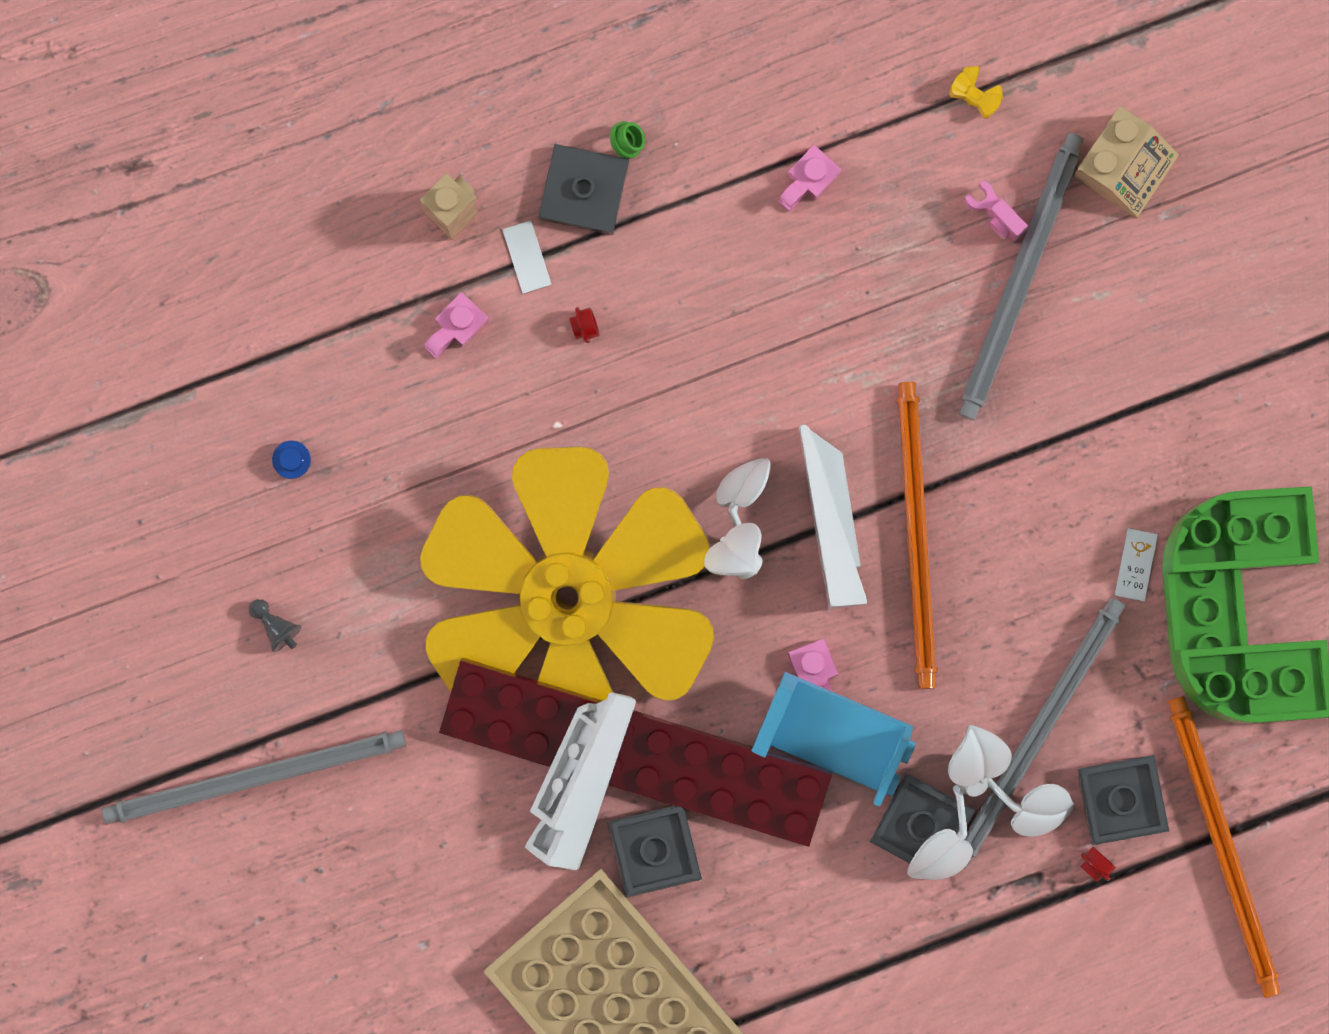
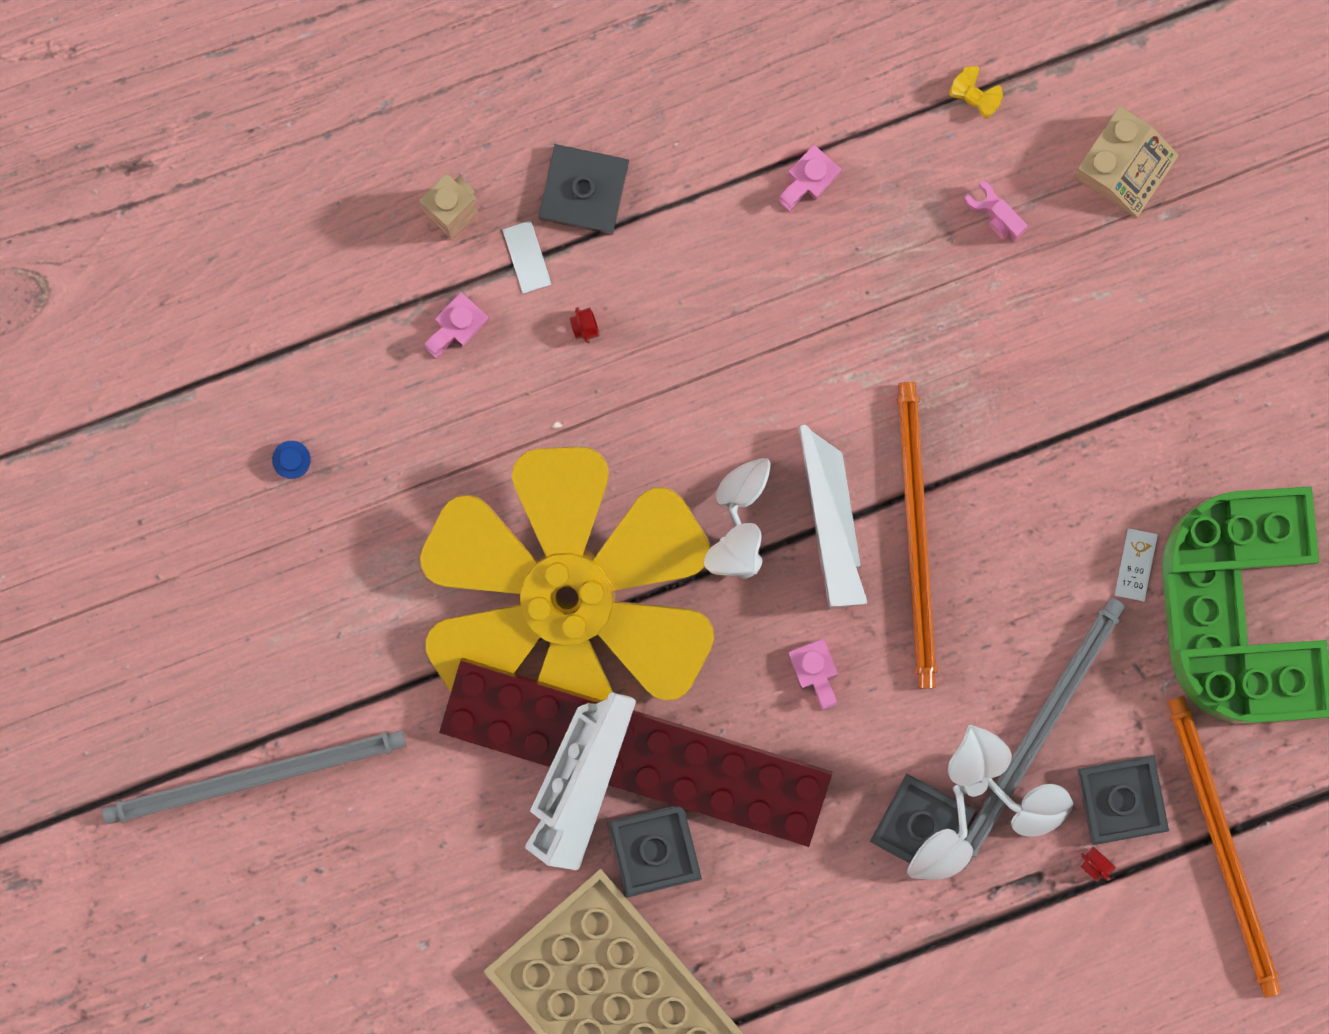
(278, 630): dark grey piece -> none
(627, 139): bright green plate -> none
(836, 735): medium azure panel -> none
(1021, 277): light grey piece -> none

